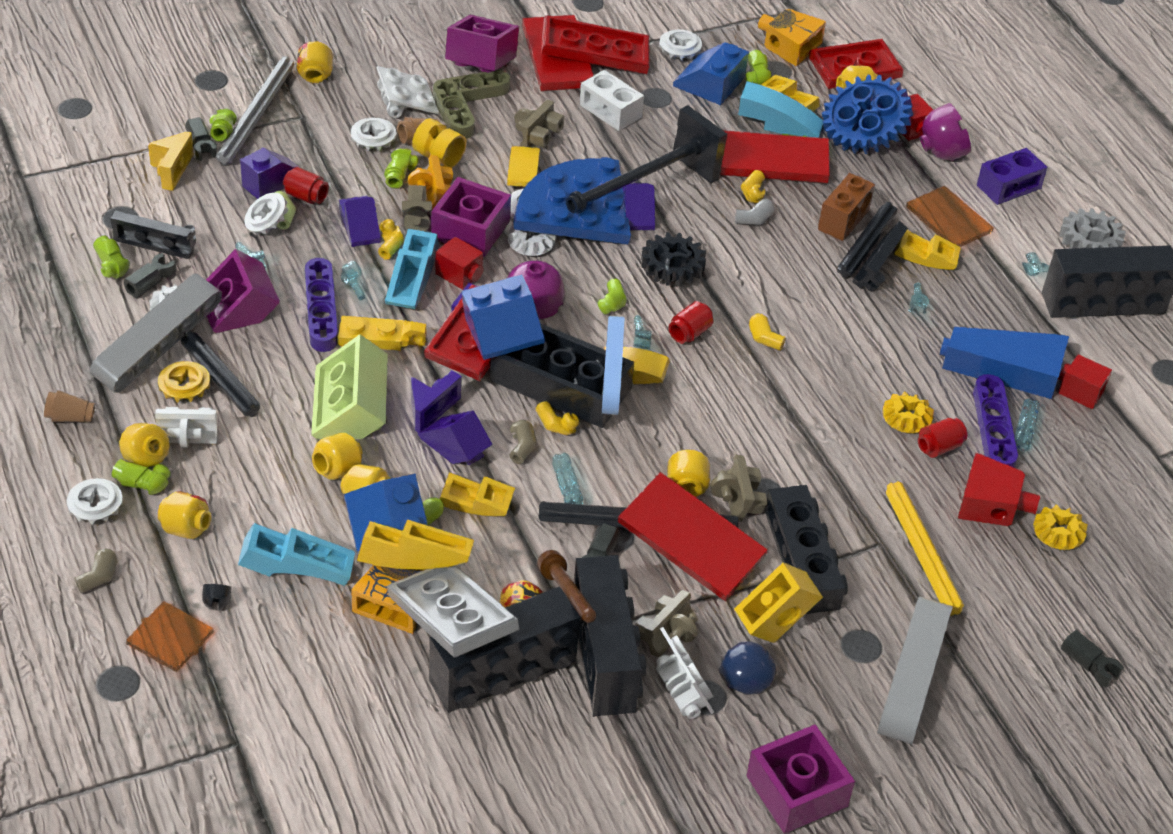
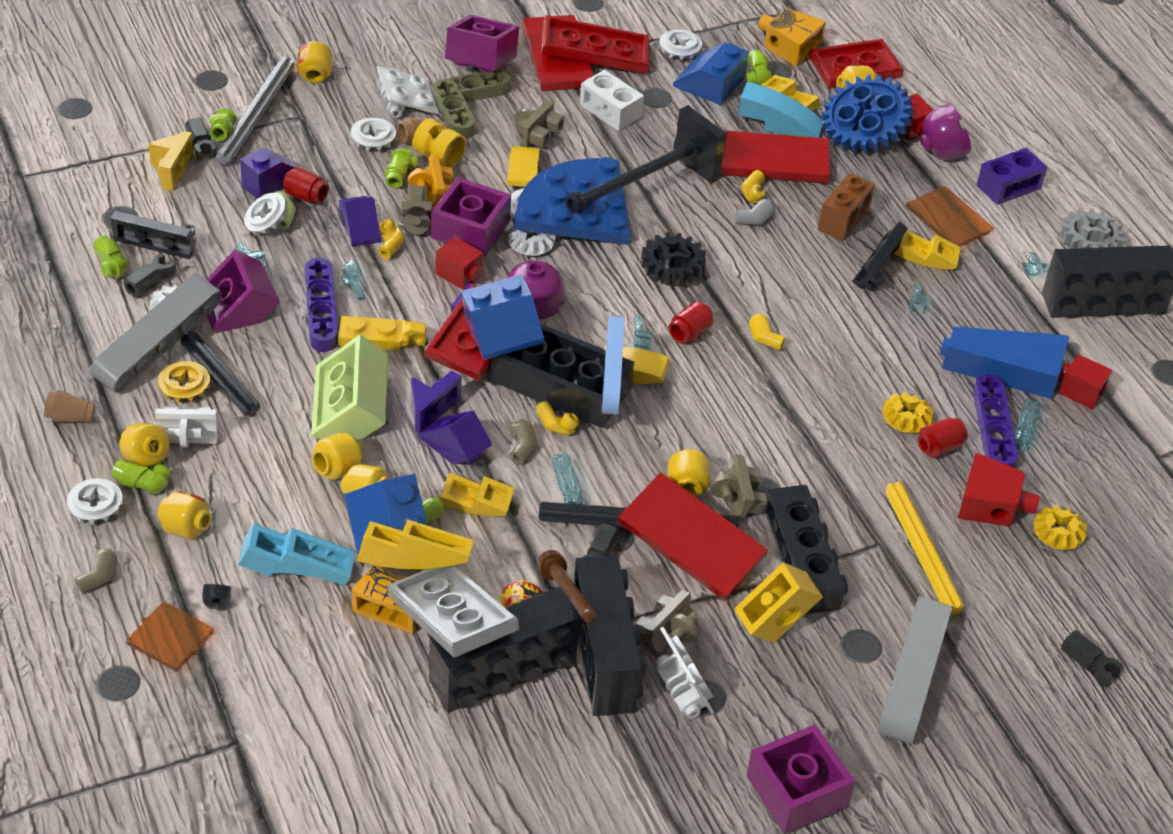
(412, 269): medium azure slope -> none
(614, 299): lime arm -> none
(640, 206): dark purple slope -> none
(748, 668): dark blue hair -> none
(866, 240): black axle -> none

